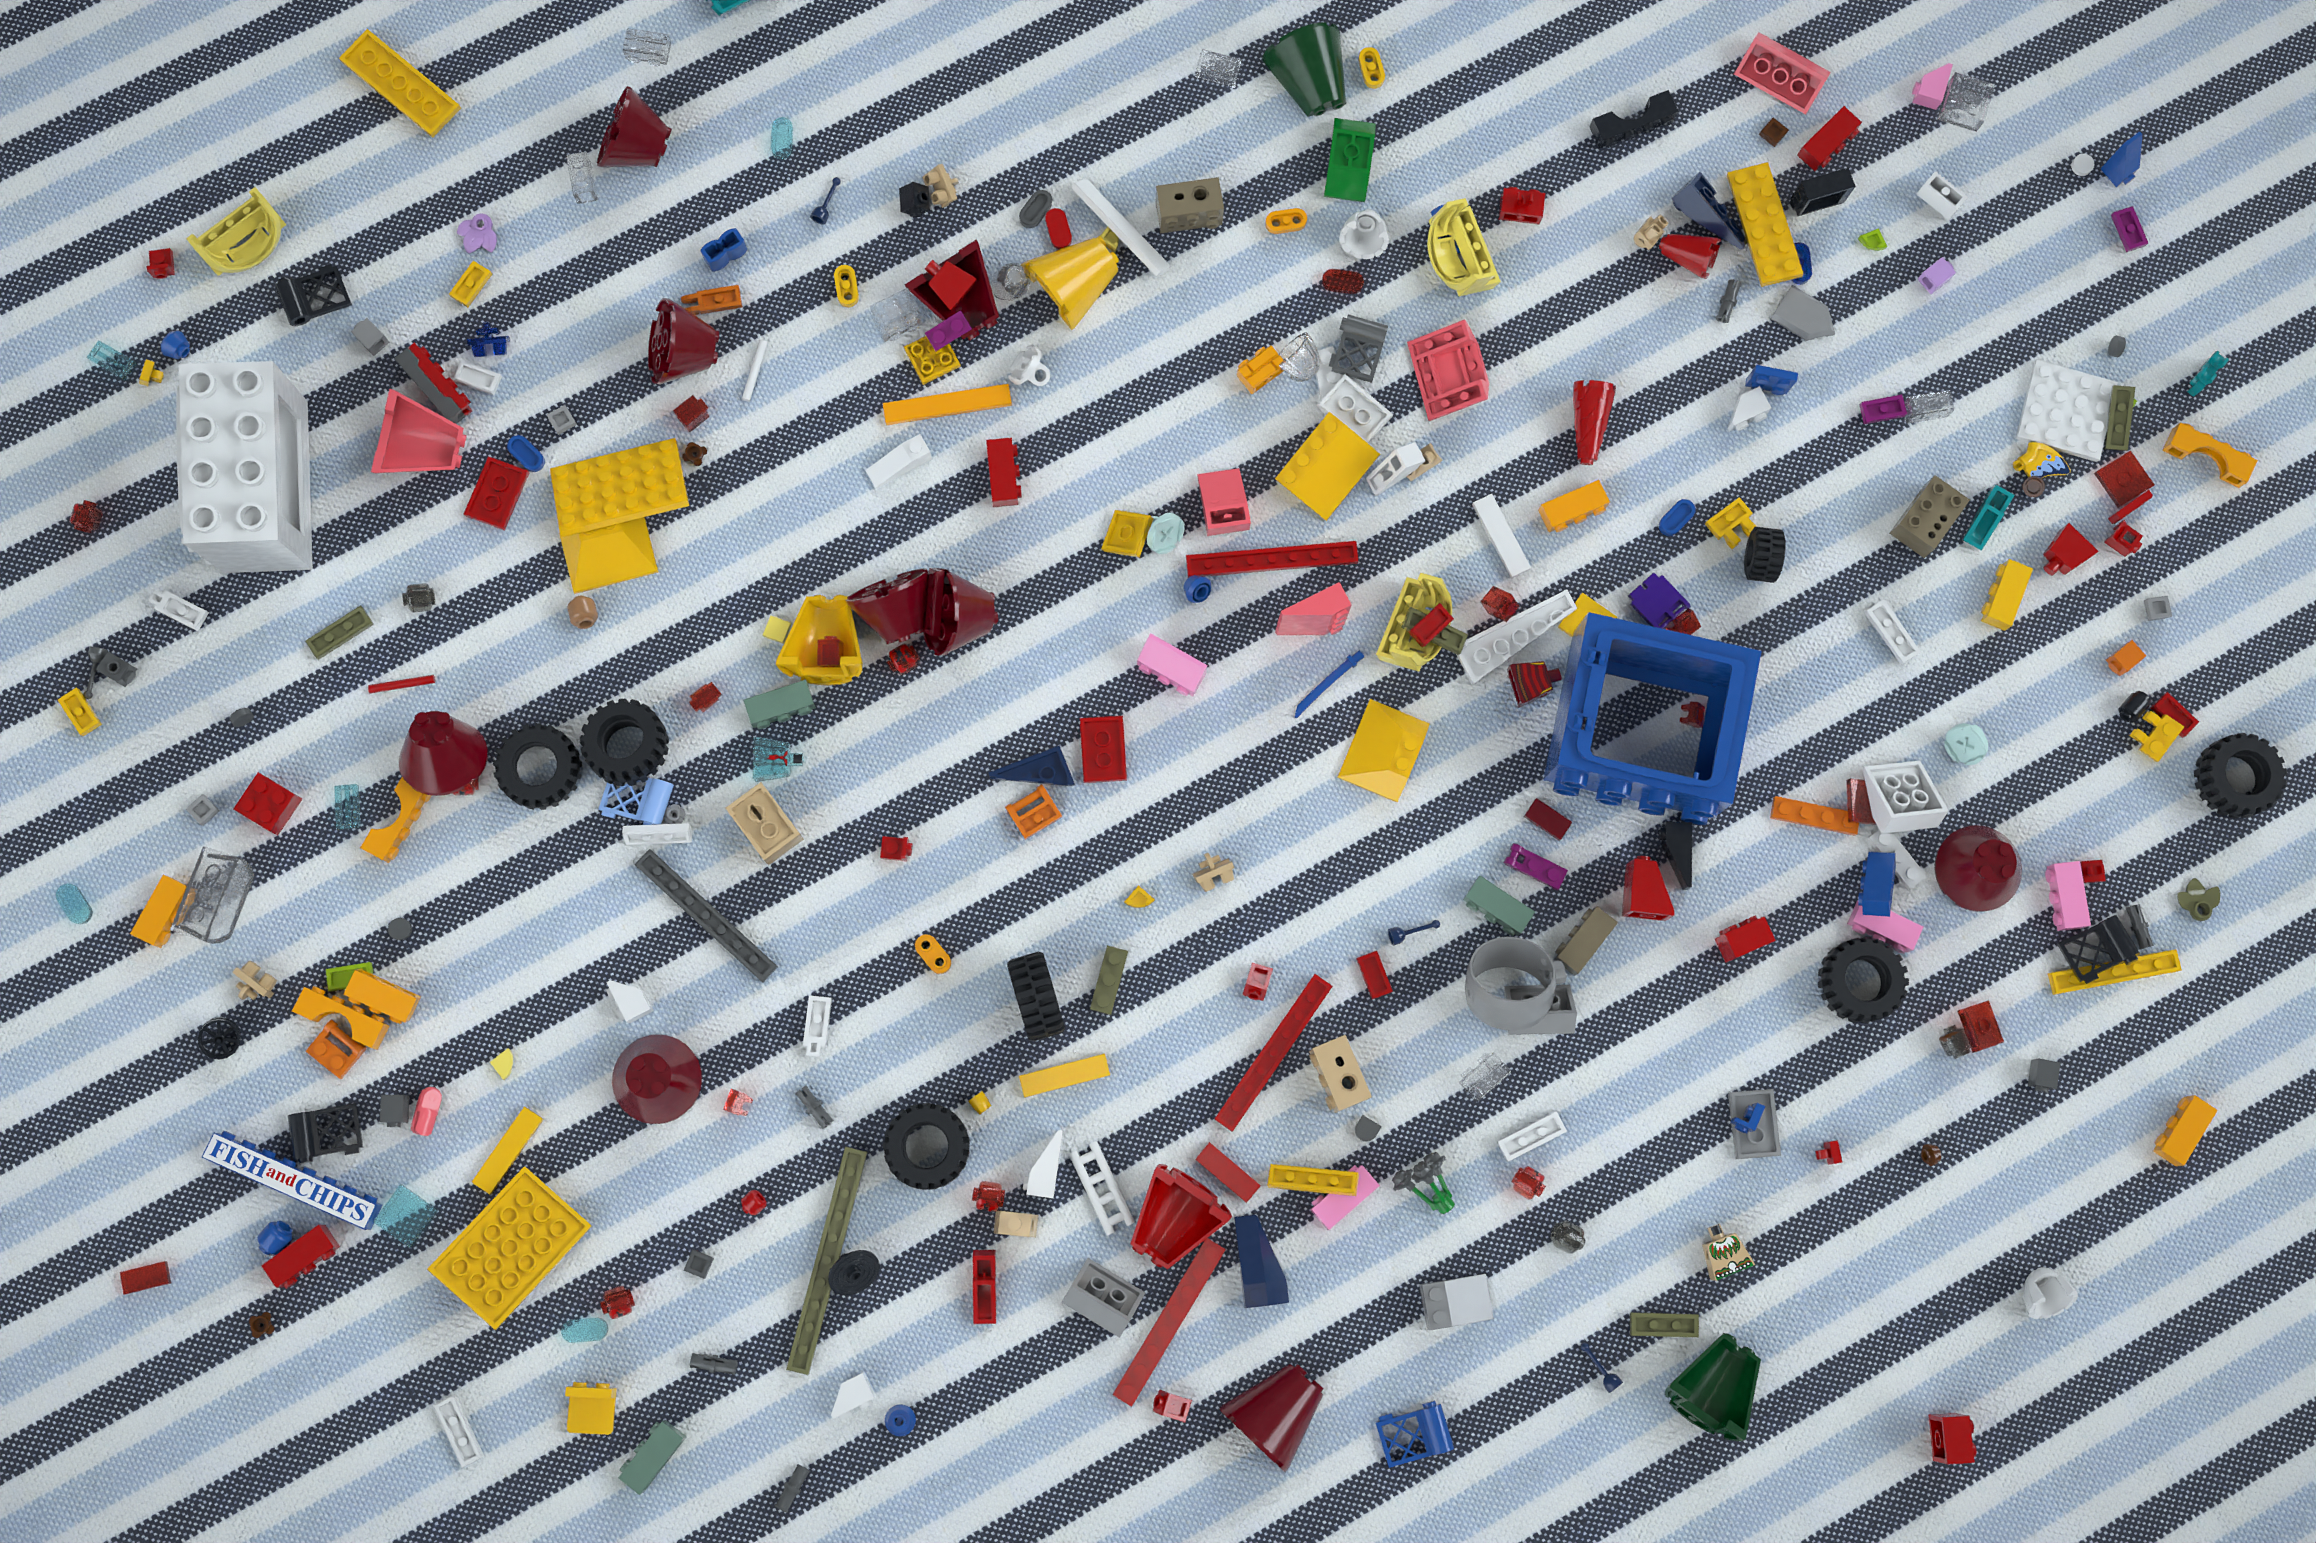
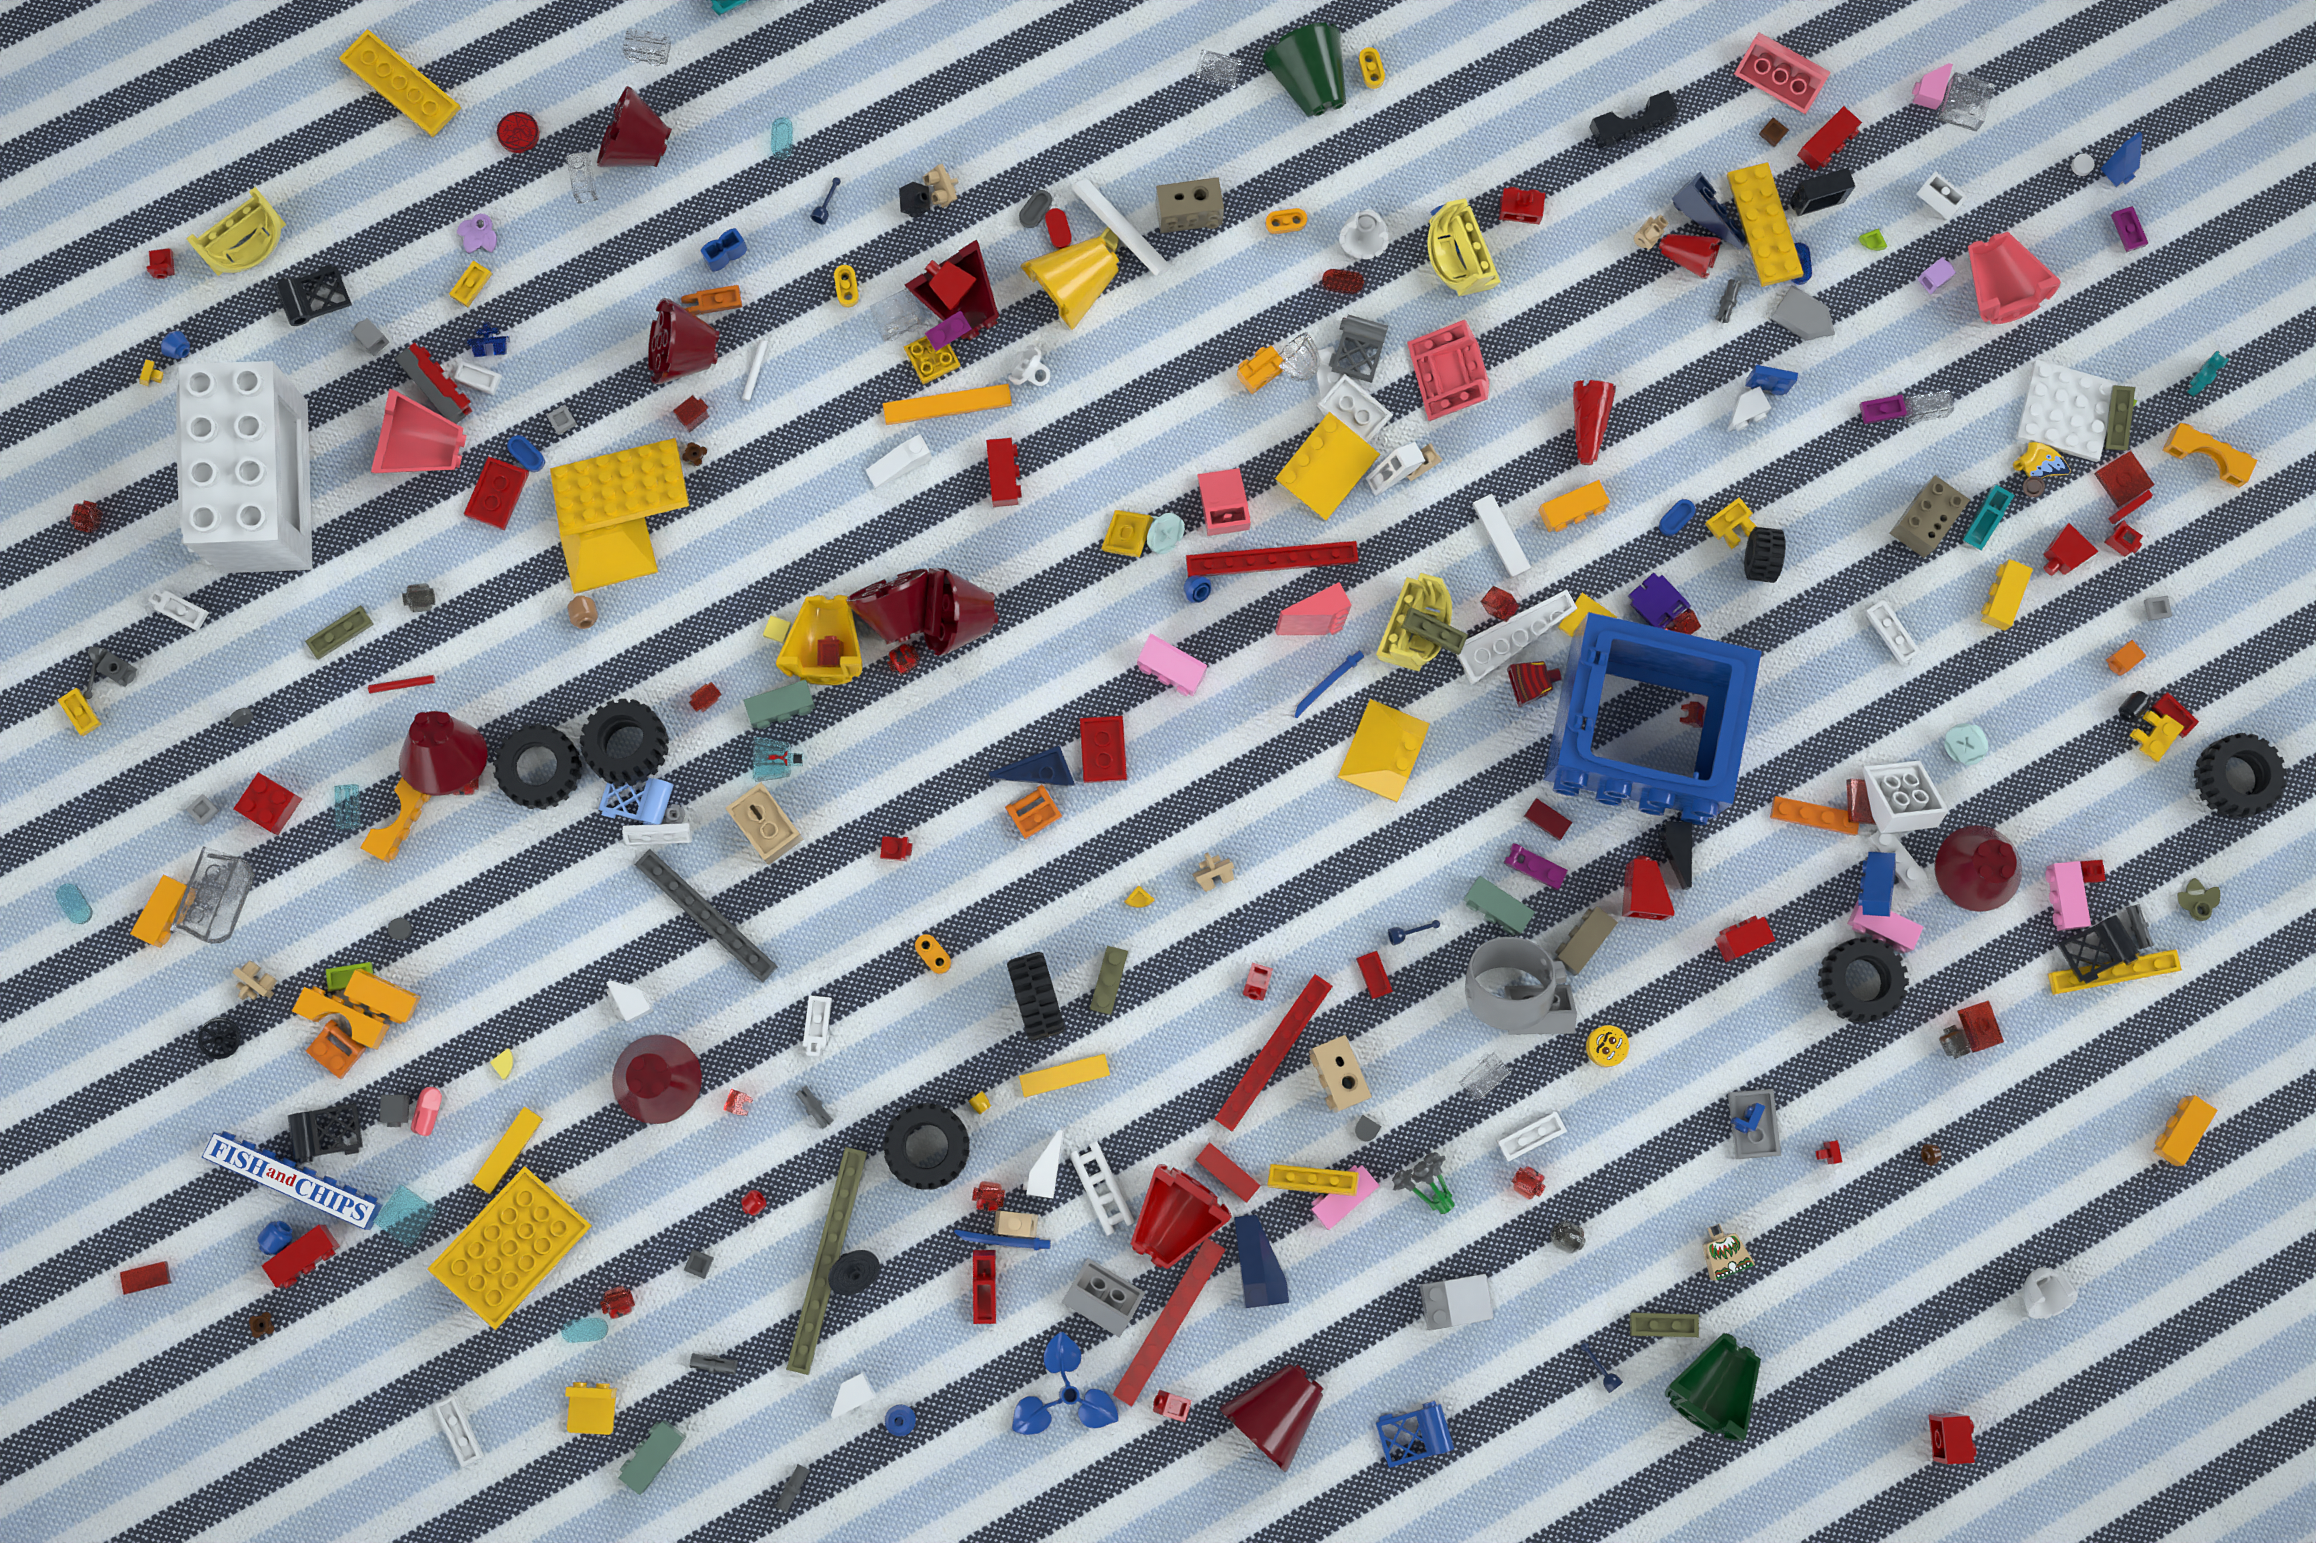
(125, 369): clear light blue tile -> none
(518, 132): none -> tile
(1010, 282): clear hair -> none
(1036, 1243): none -> blue sword
(1096, 1408): none -> blue plant
(1350, 160): green slope -> none
(1431, 625): red tile -> none
(1607, 1046): none -> yellow head
(2008, 279): none -> coral cone
(2043, 1075): dark grey brick -> none
(2116, 346): dark grey tile -> none

